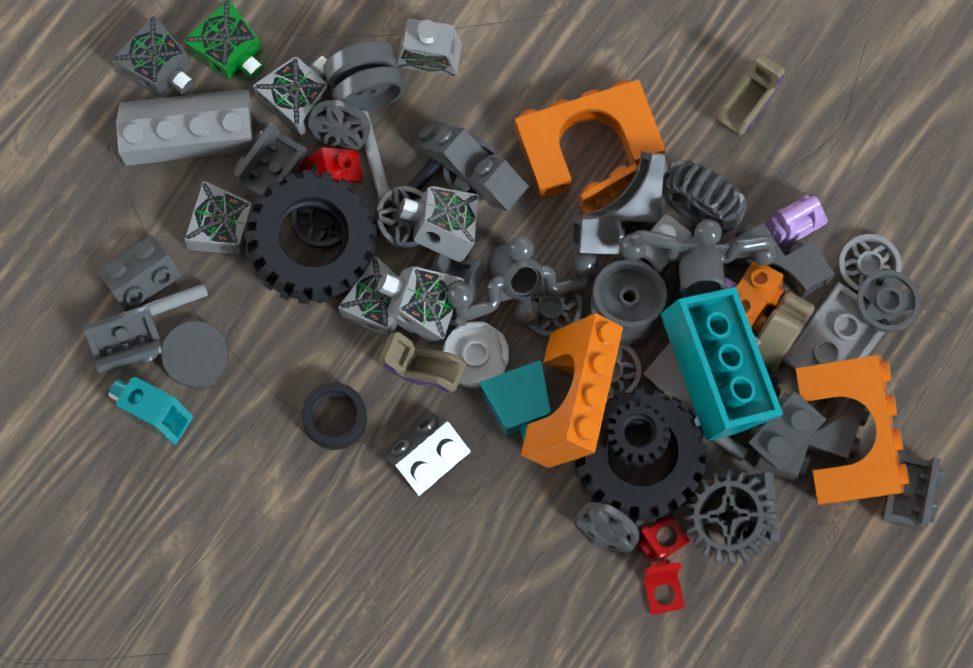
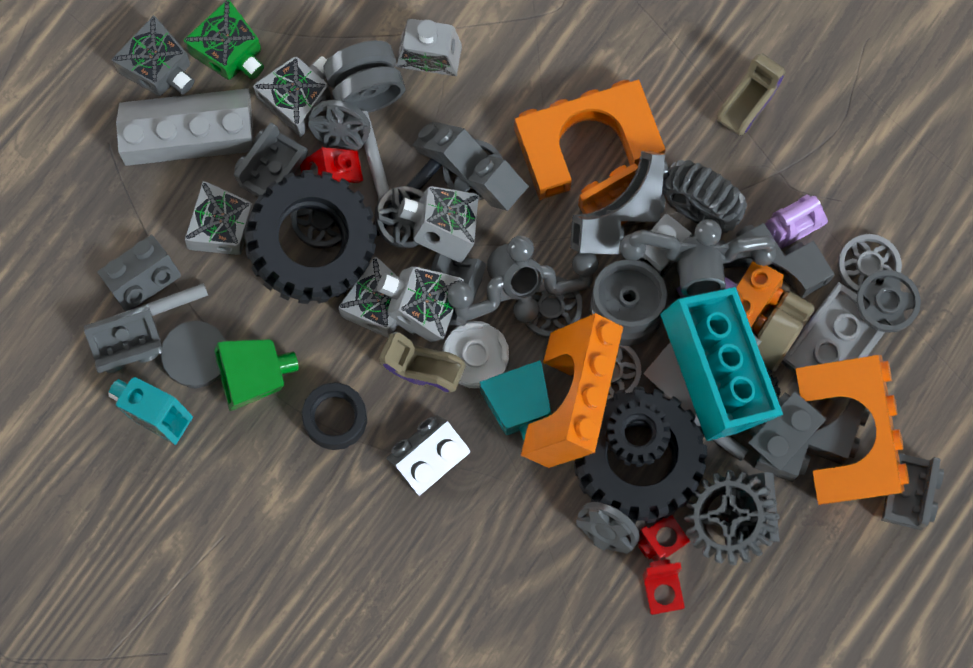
(252, 370): none -> green torso

